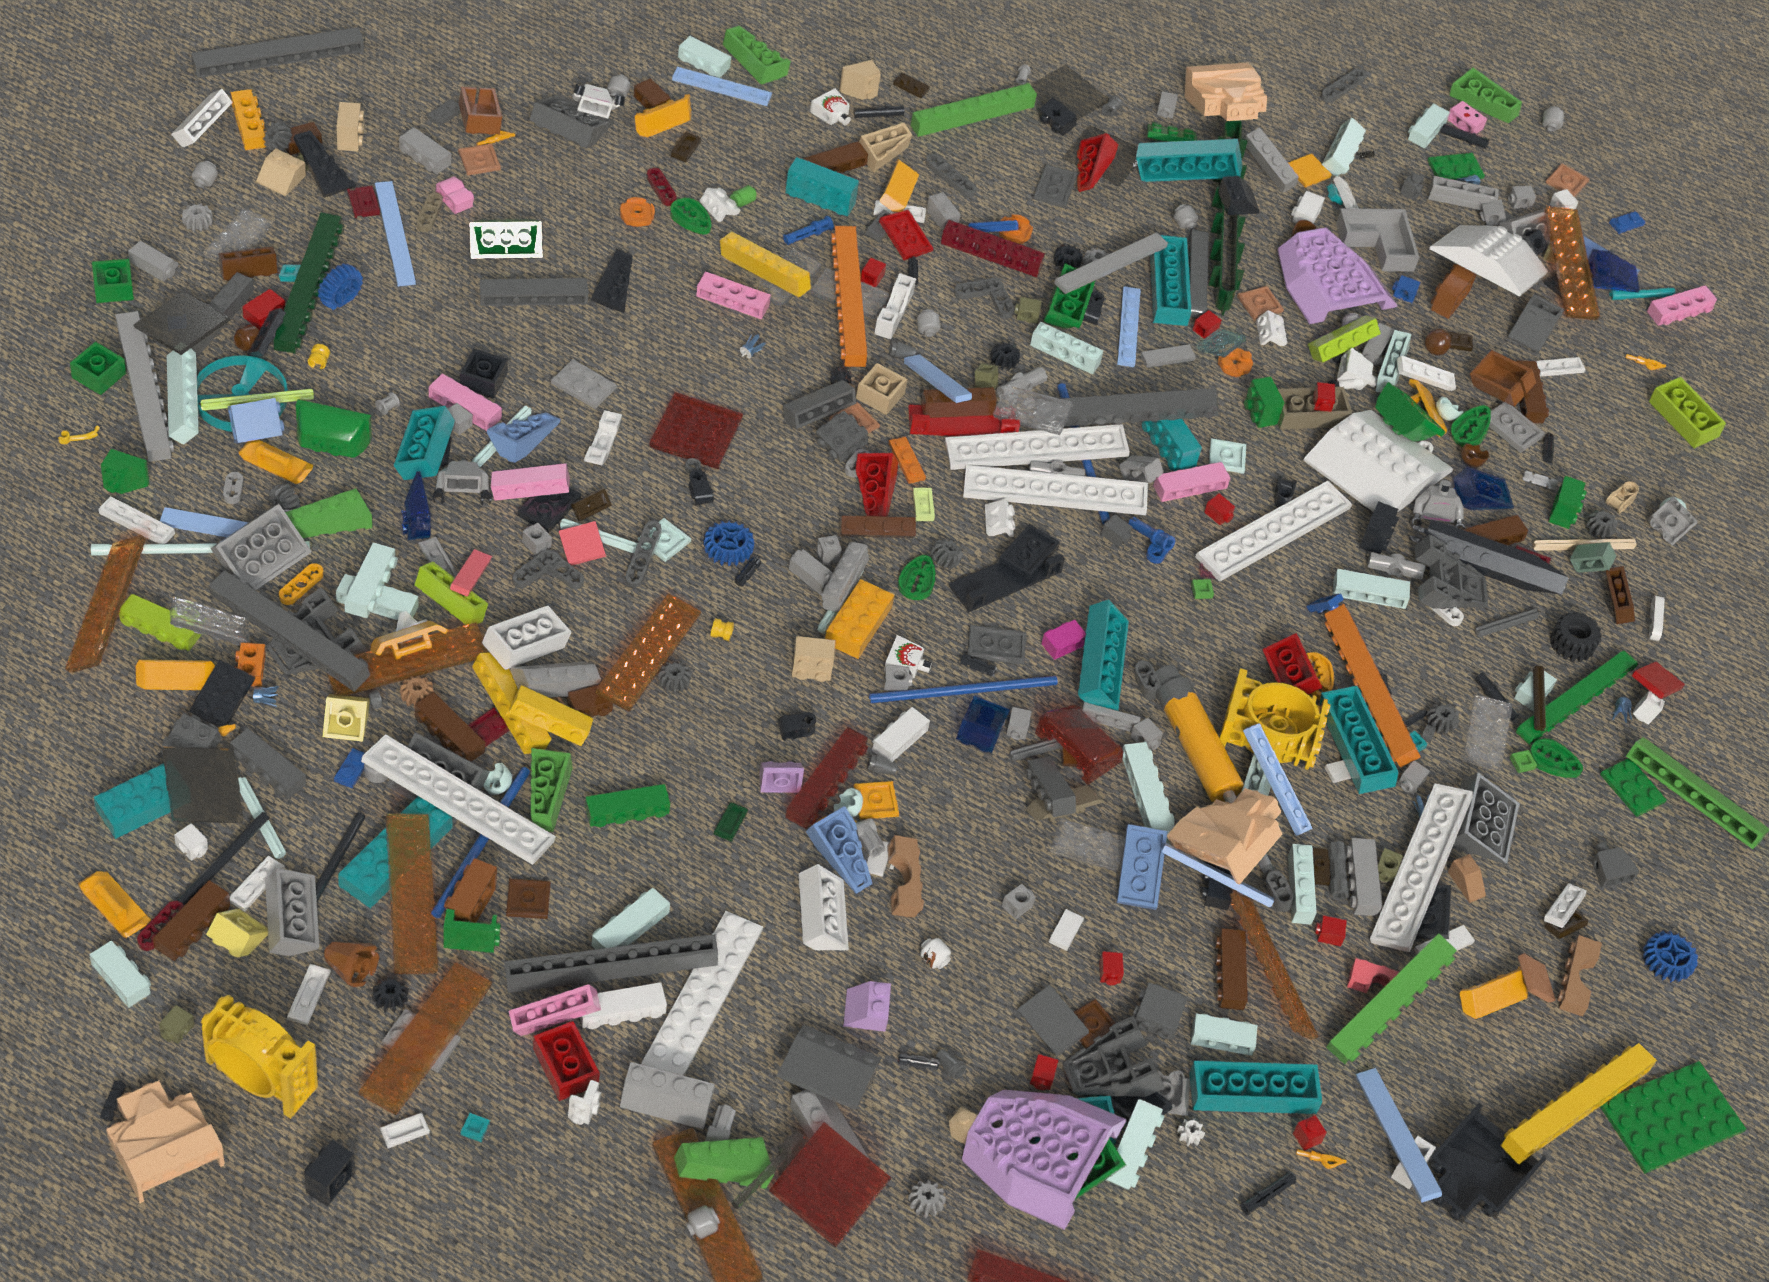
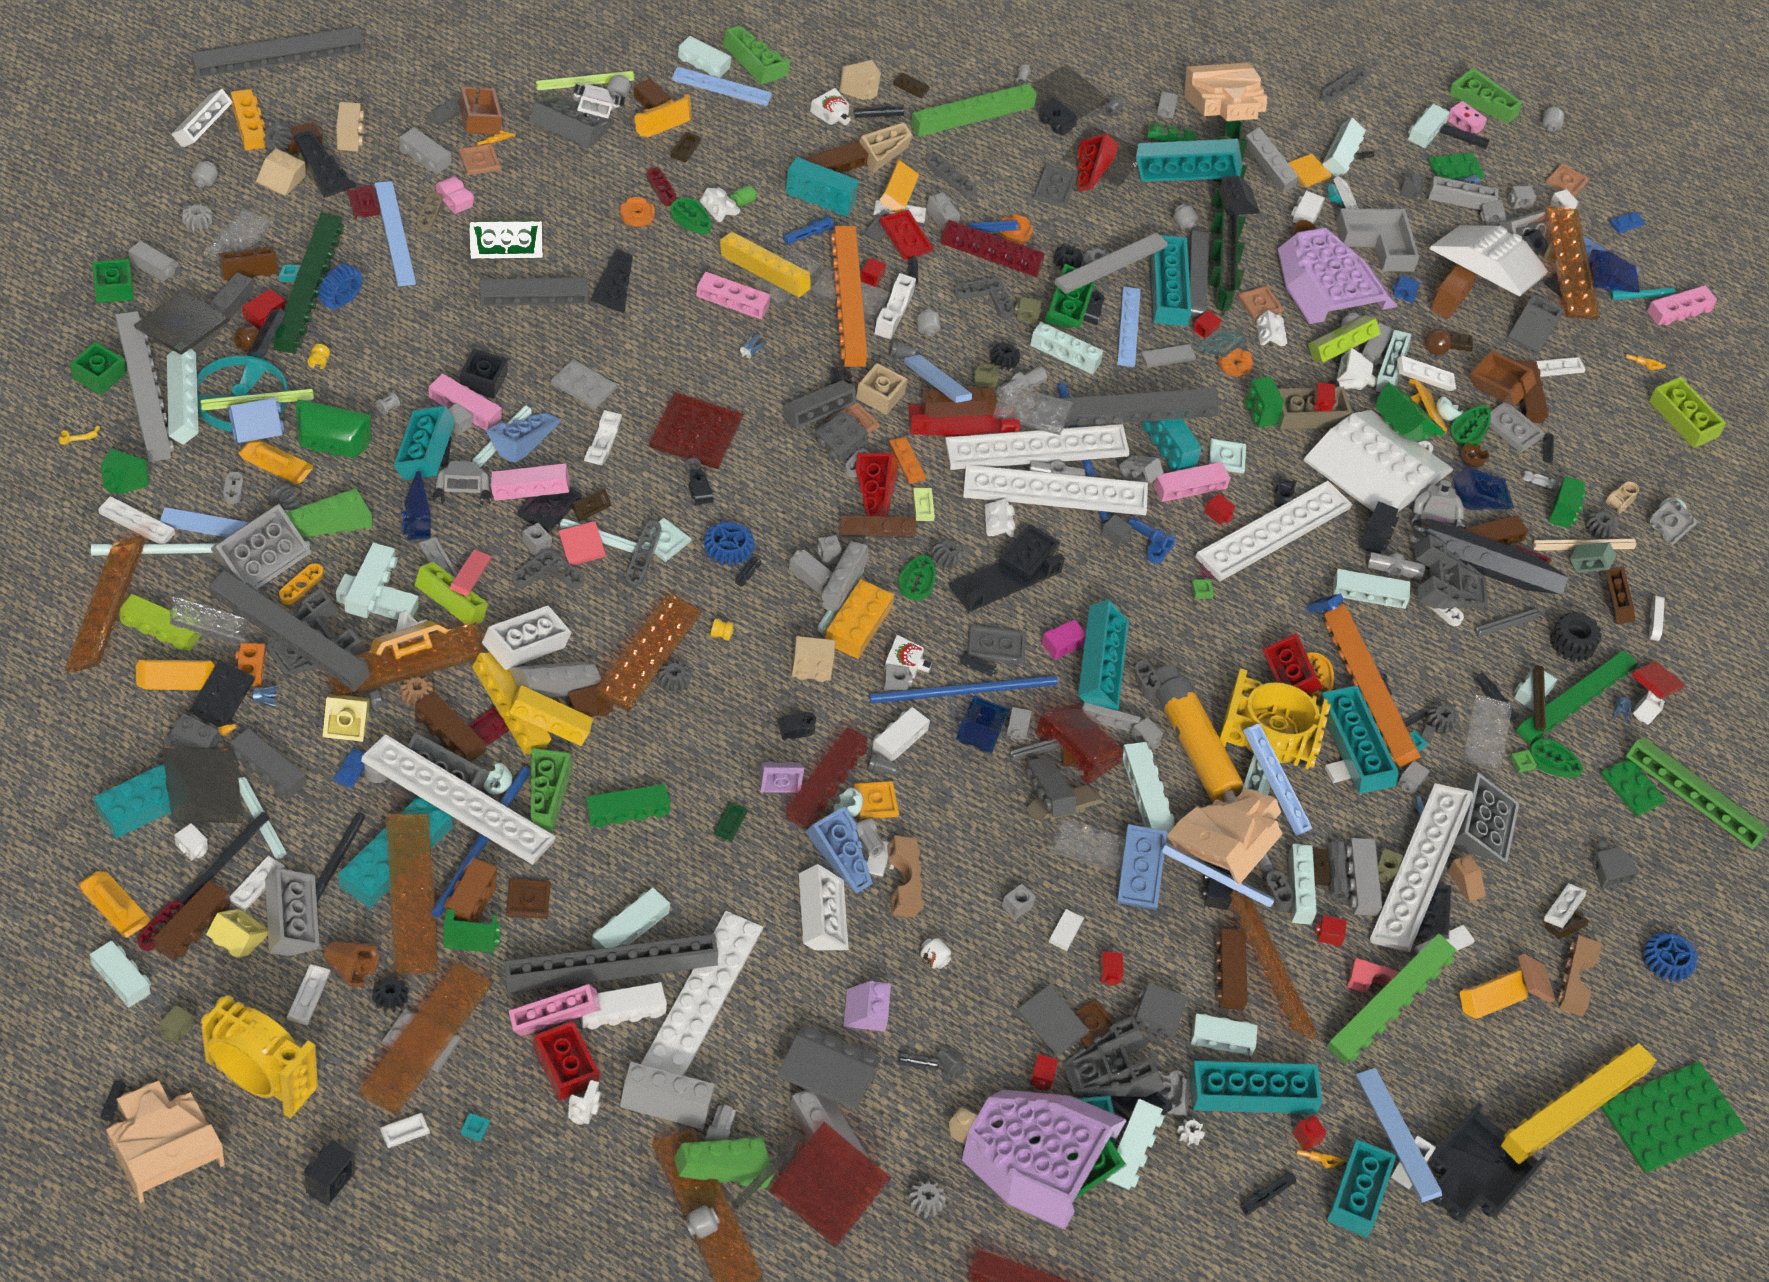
(580, 80): none -> lime axle
(1361, 1188): none -> teal brick

